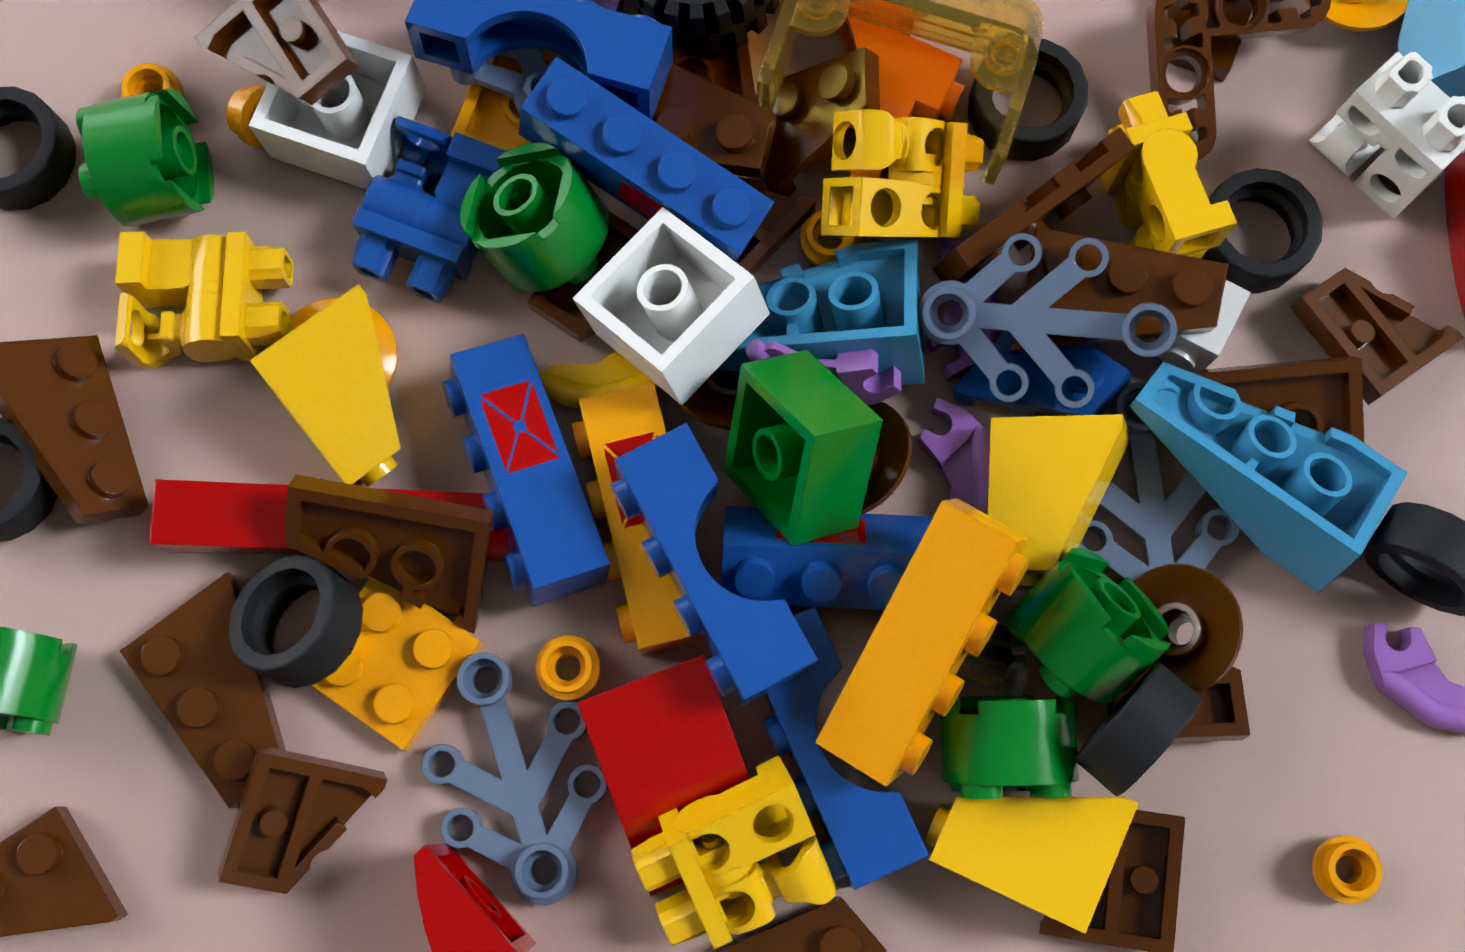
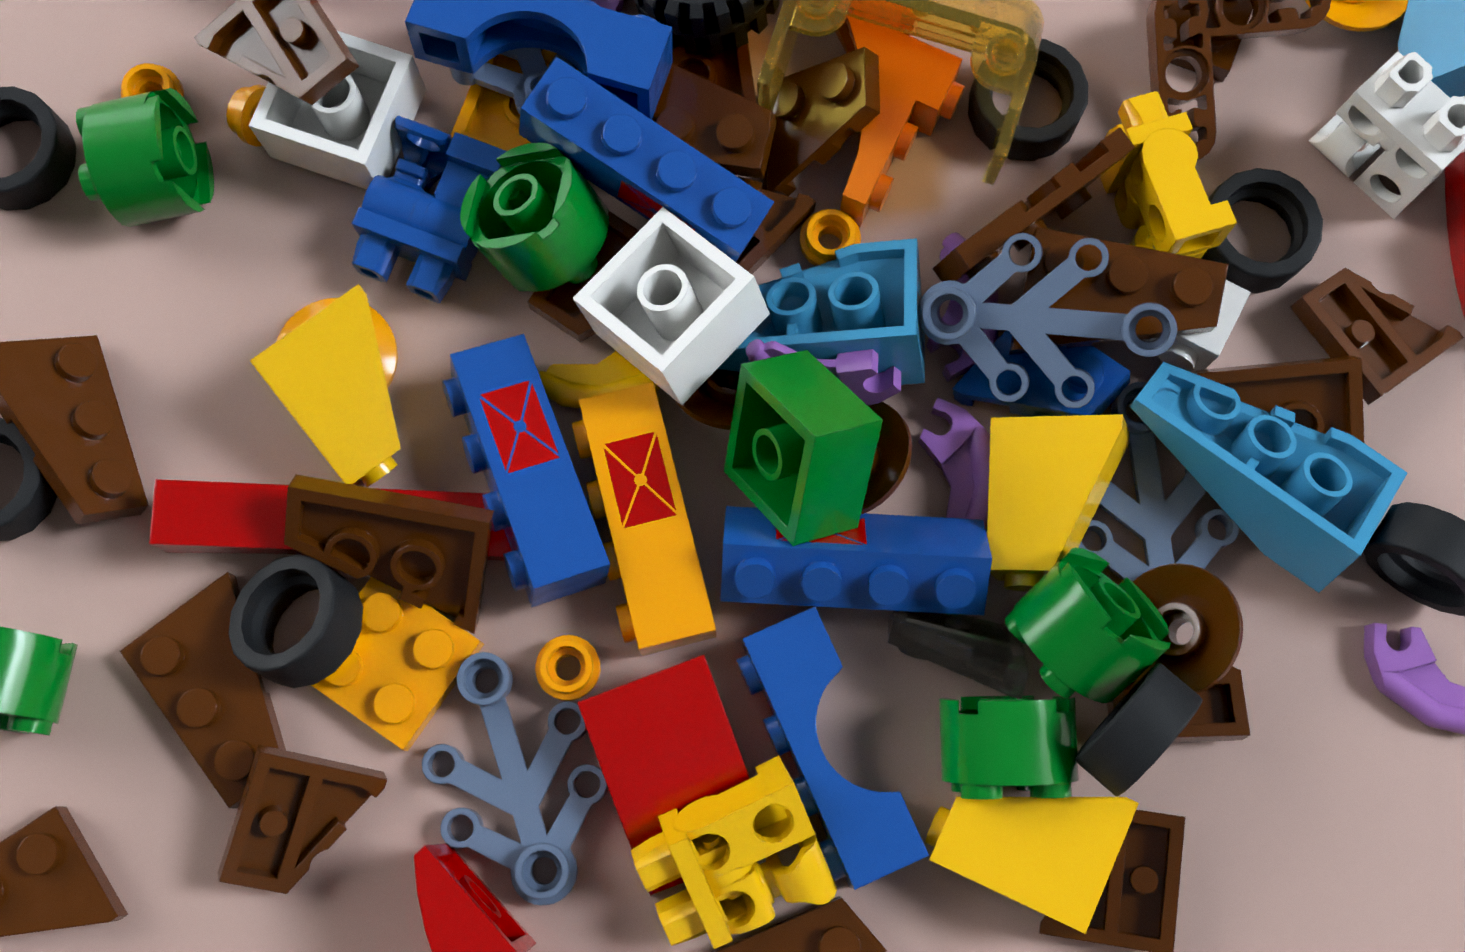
(216, 283): yellow hips -> none
(751, 640): blue arch -> none
(923, 181): yellow hips -> none
(923, 640): light orange brick -> none
(1366, 869): light orange plate -> none

